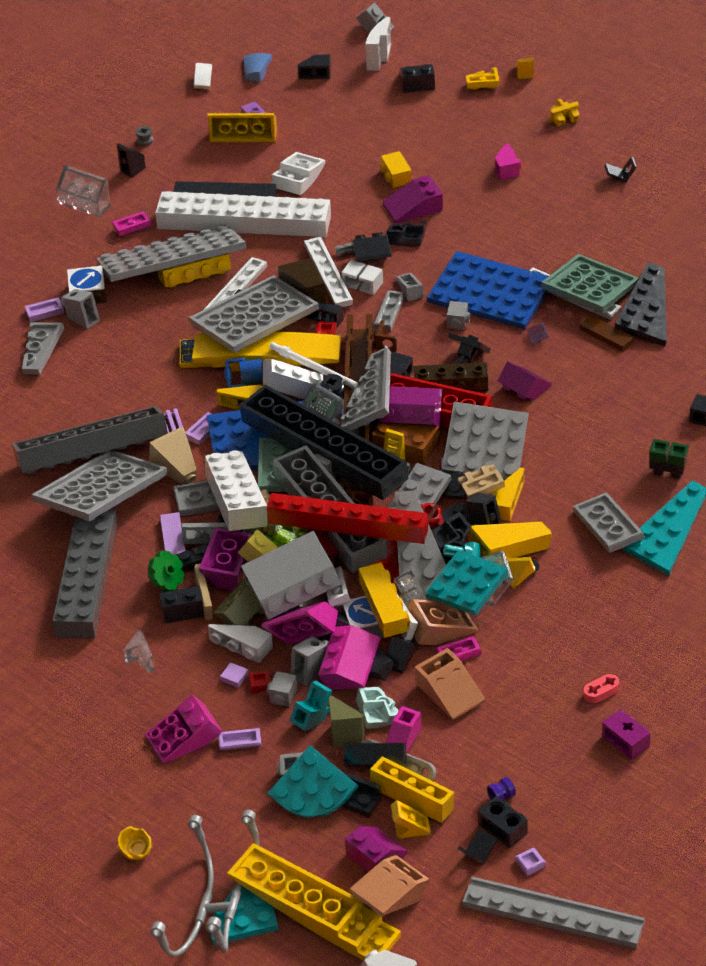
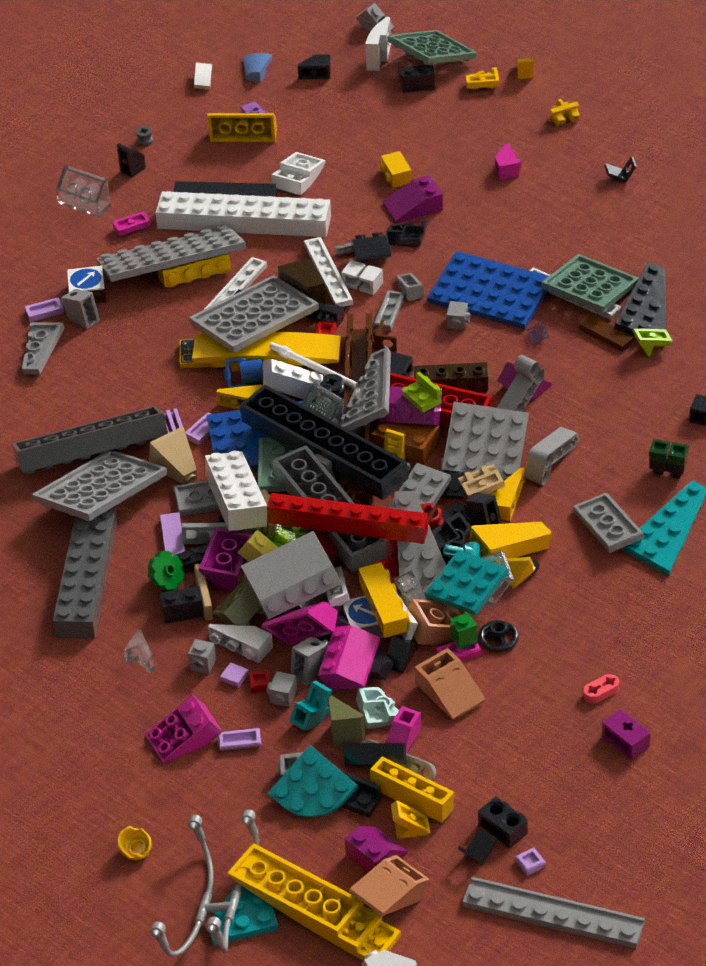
(202, 656): none -> light grey brick
(423, 393): none -> lime bracket
(432, 47): none -> sand green piece
(463, 630): none -> green brick
(468, 347): black piece -> none
(497, 632): none -> black piece
(502, 790): dark purple wheel -> none
(524, 385): none -> light grey beam
(548, 452): none -> light grey beam
(652, 337): none -> lime slope

